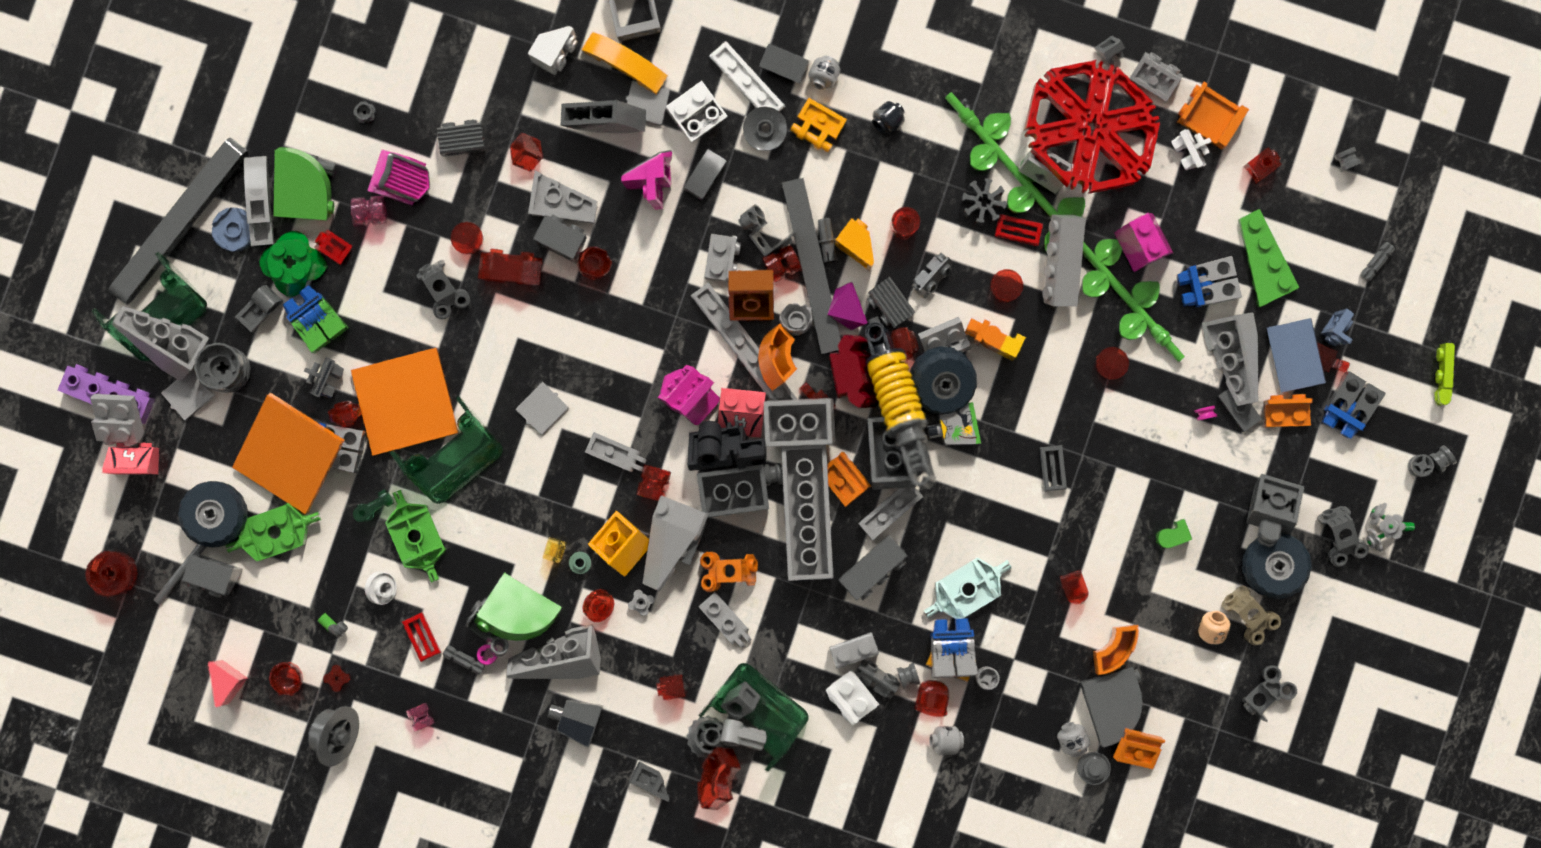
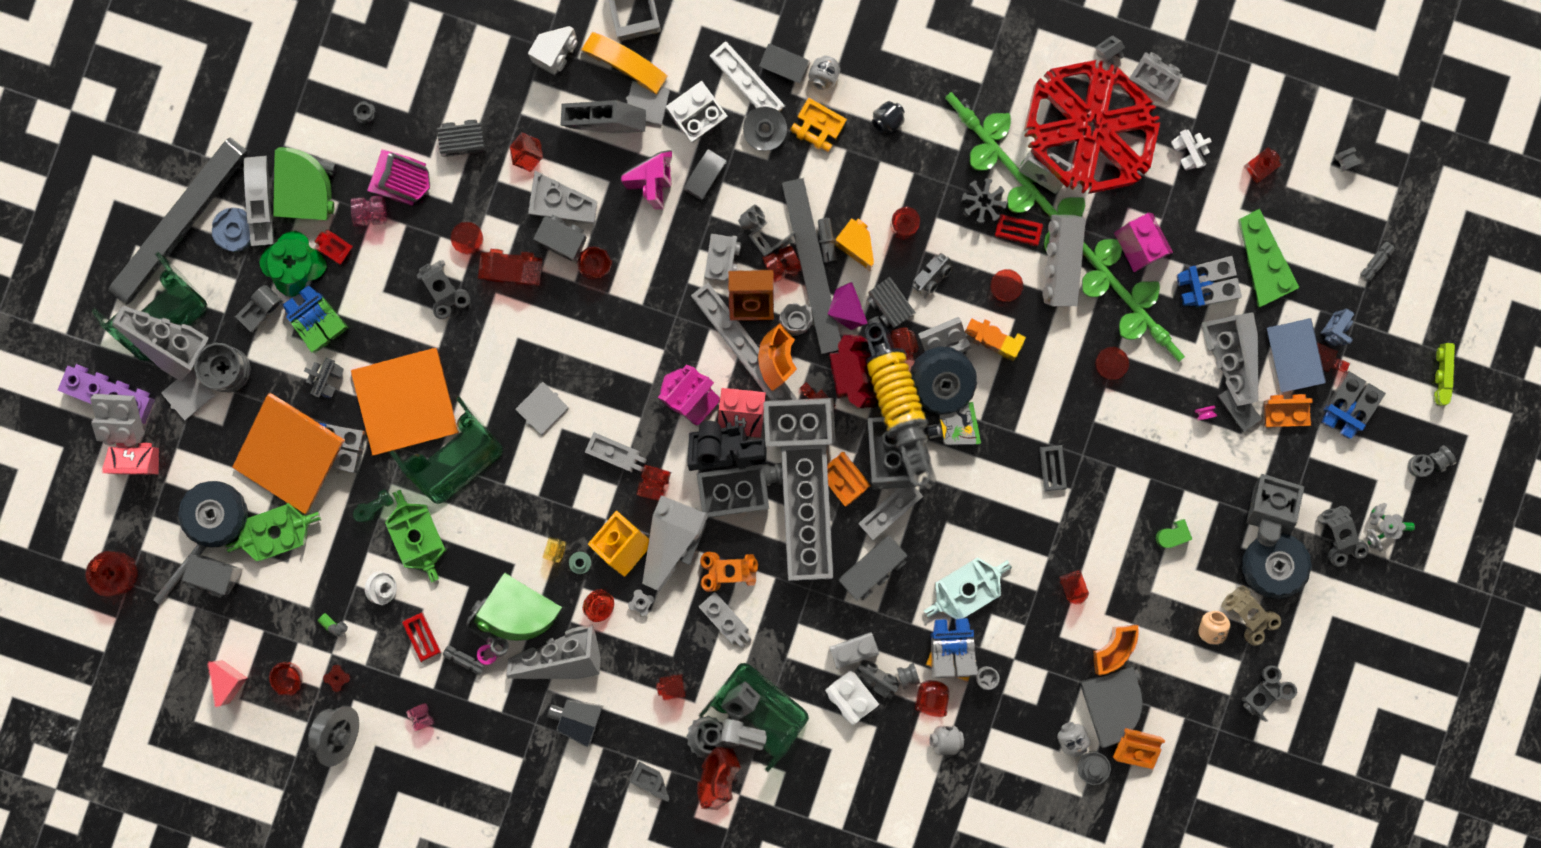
(345, 413): clear red plate -> none
(1211, 115): orange panel -> none

